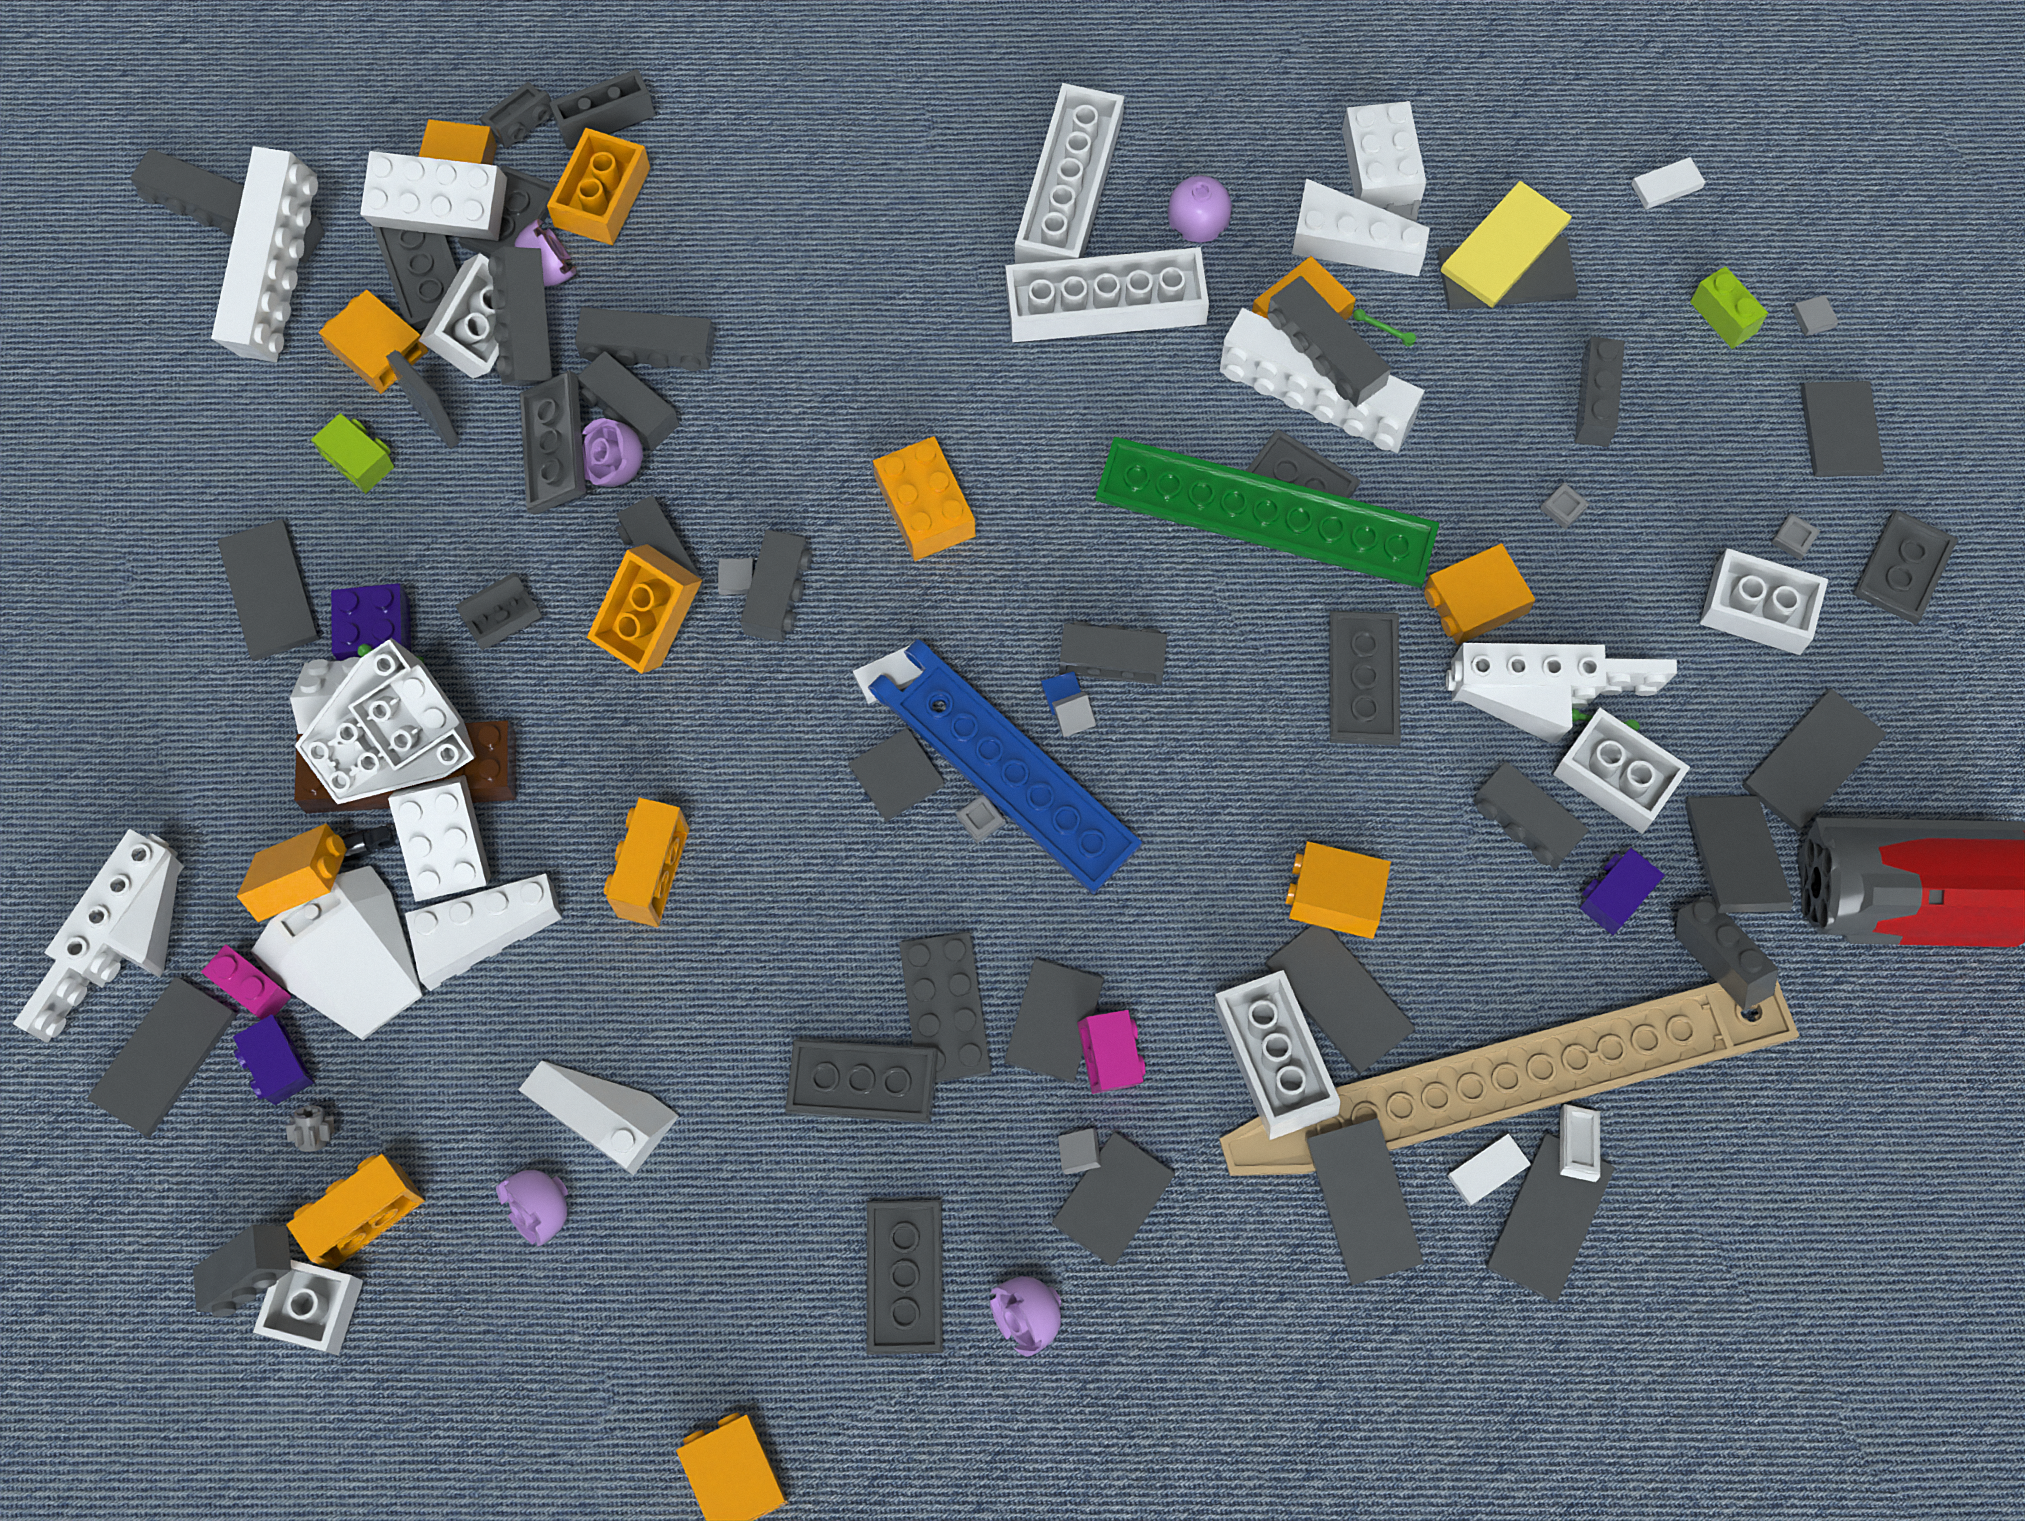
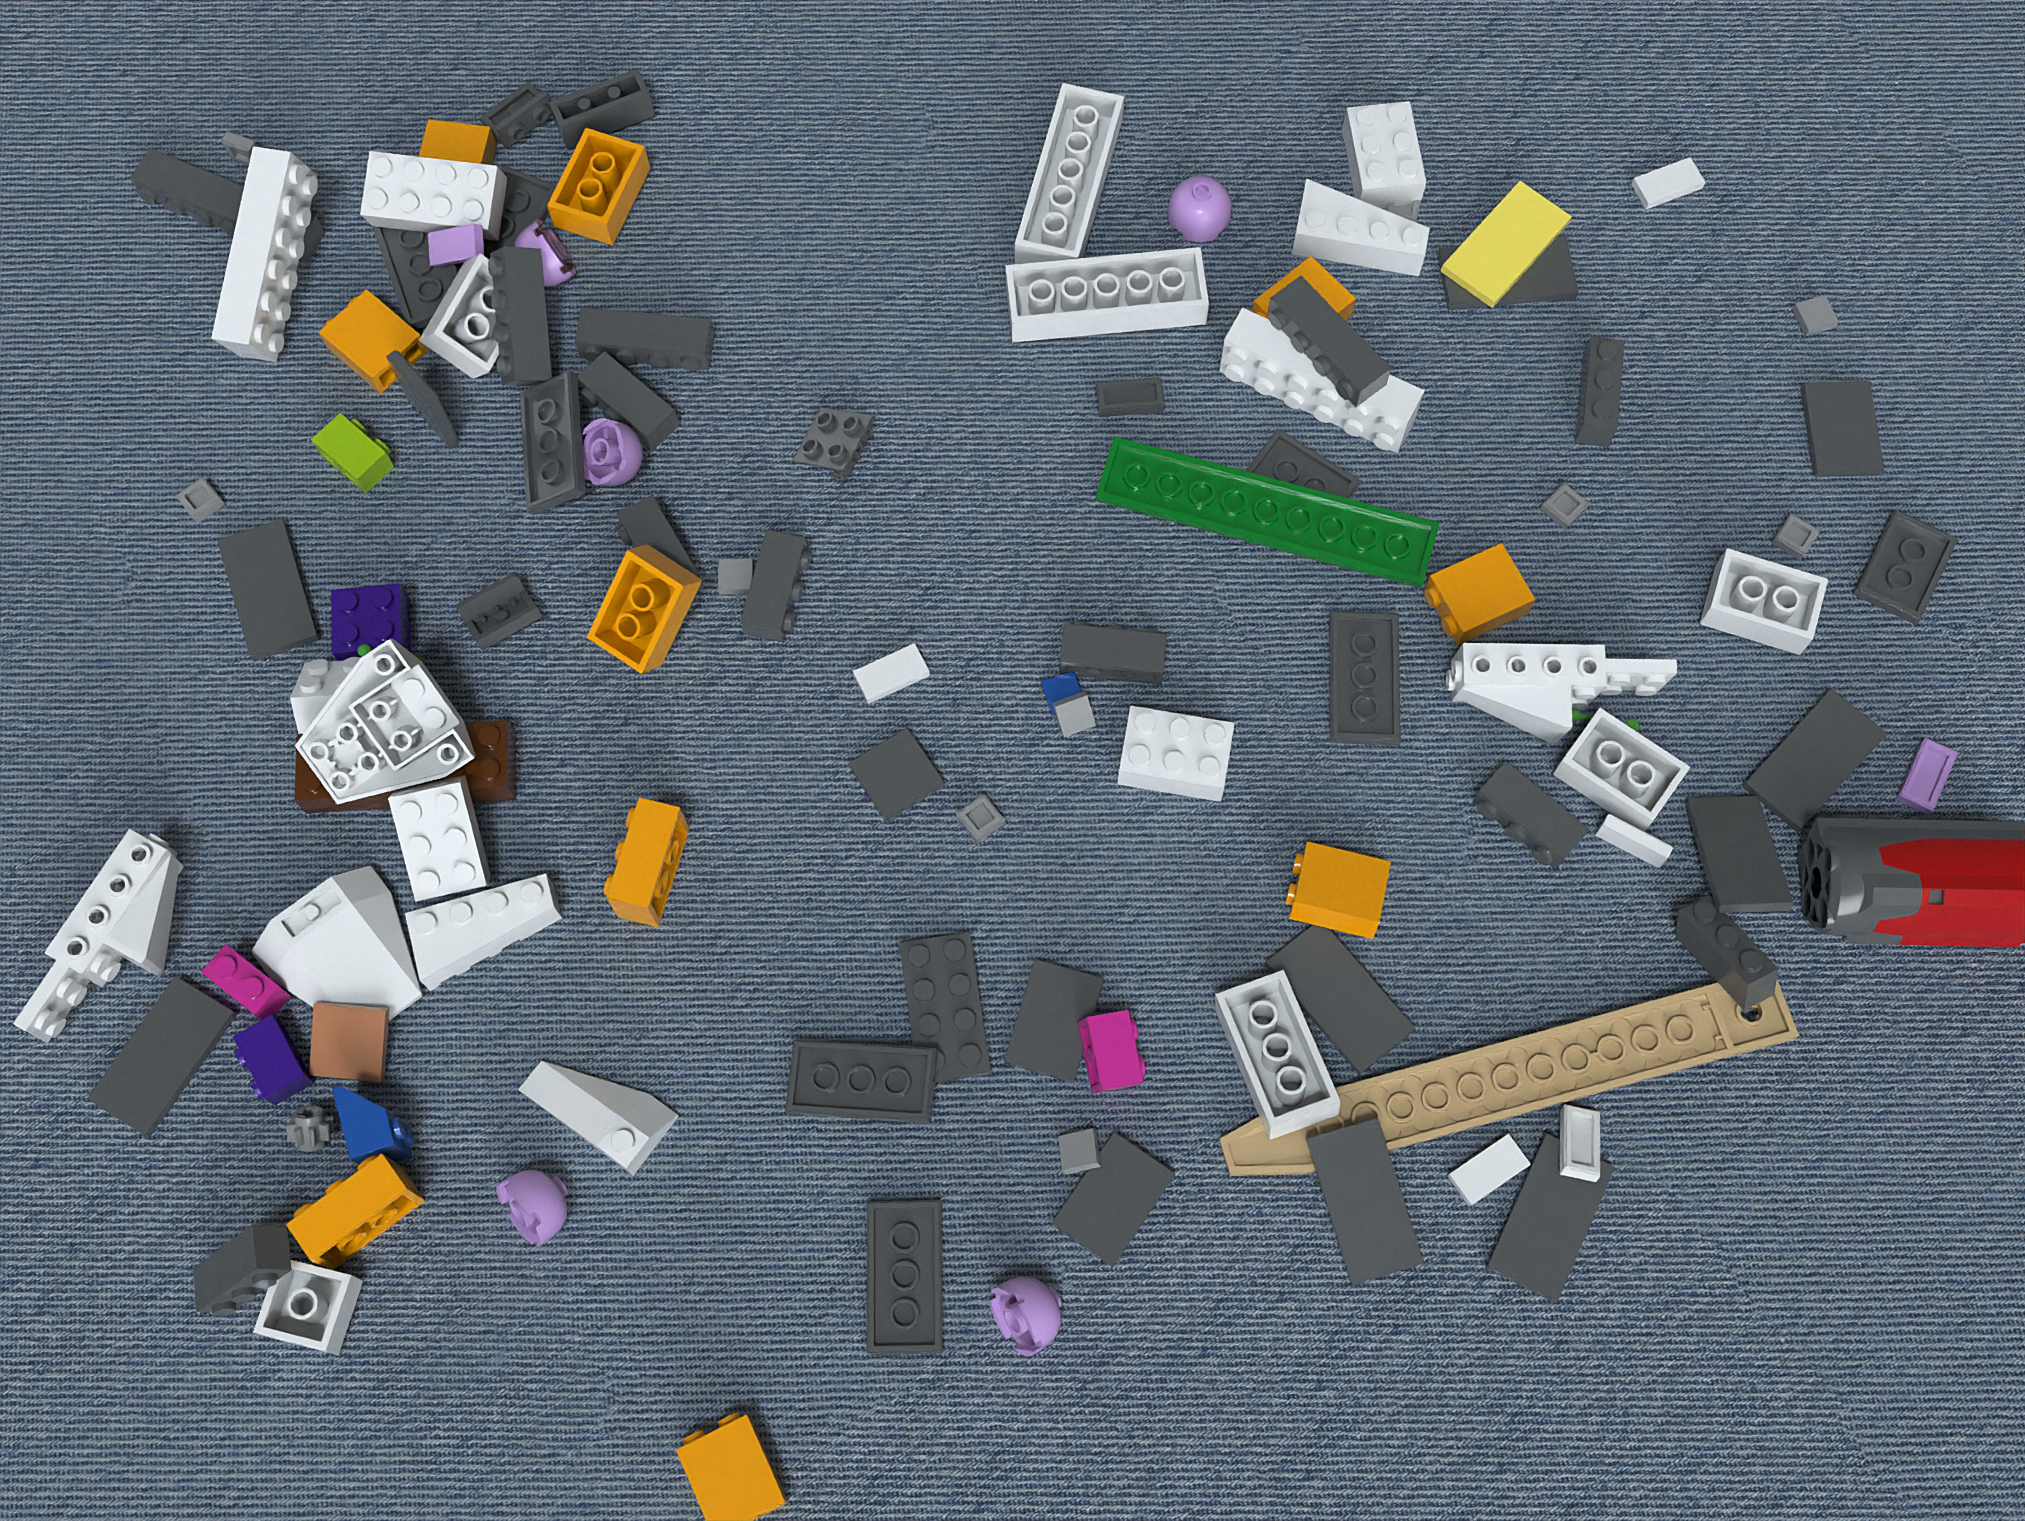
(200, 500): none -> light grey tile
(238, 147): none -> light grey tile
(292, 872): light orange brick -> none
(349, 1041): none -> nougat tile
(361, 844): black bar -> none
(371, 1128): none -> blue slope
(455, 244): none -> lavender tile
(835, 441): none -> dark grey hinge
(924, 498): light orange brick -> none
(1009, 770): blue hinge -> none
(1130, 397): none -> dark grey tile
(1175, 753): none -> white brick
(1408, 338): bright green hinge -> none
(1621, 891): dark purple brick -> none
(1634, 841): none -> white tile
(1728, 307): lime brick -> none
(1927, 776): none -> lavender tile

